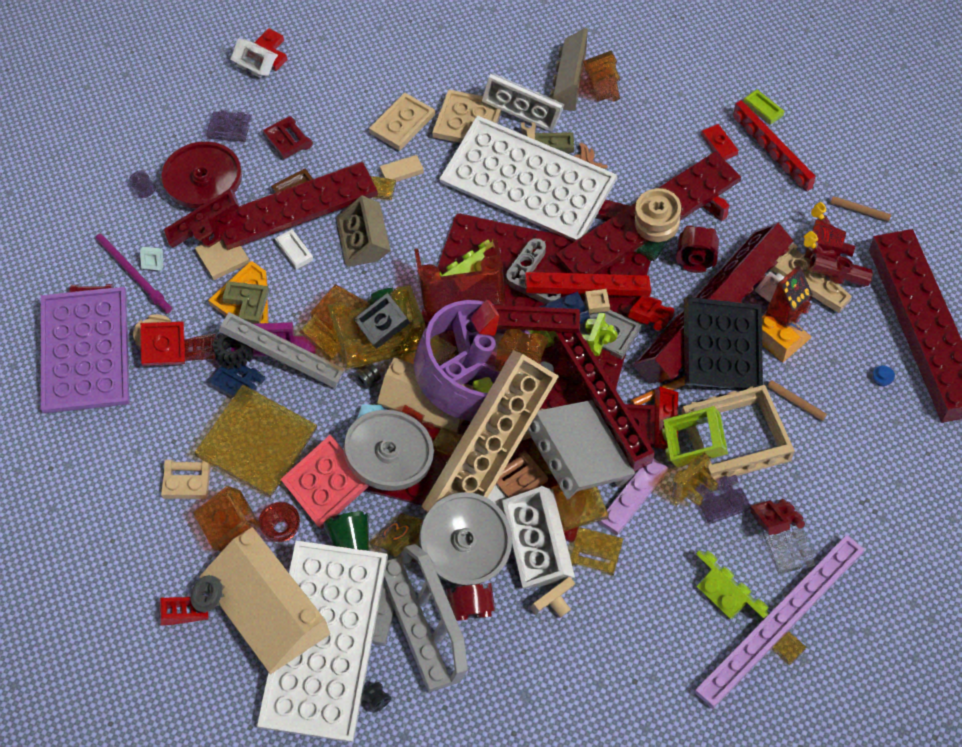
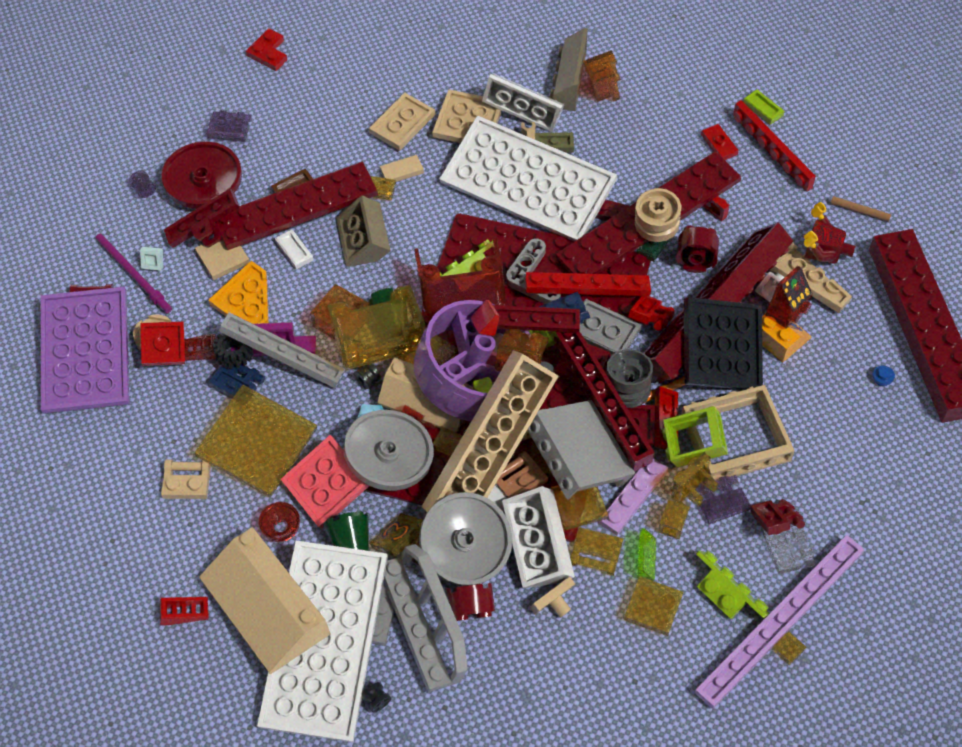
(203, 586): dark grey gear -> none
(225, 517): clear orange brick -> none
(250, 296): olive plate -> none
(253, 57): white window -> none
(283, 141): dark red plate -> none
(320, 337): clear yellow plate -> none
(382, 321): black plate -> none
(588, 156): nougat piece -> none
(597, 301): tan plate -> none
(600, 333): lime hips -> none
(631, 376): none -> dark grey wheel
(646, 555): none -> clear neon green slope
(653, 606): none -> clear yellow plate
(673, 519): none -> clear yellow brick
(797, 400): medium nougat bar -> none
(840, 270): dark red piece -> none

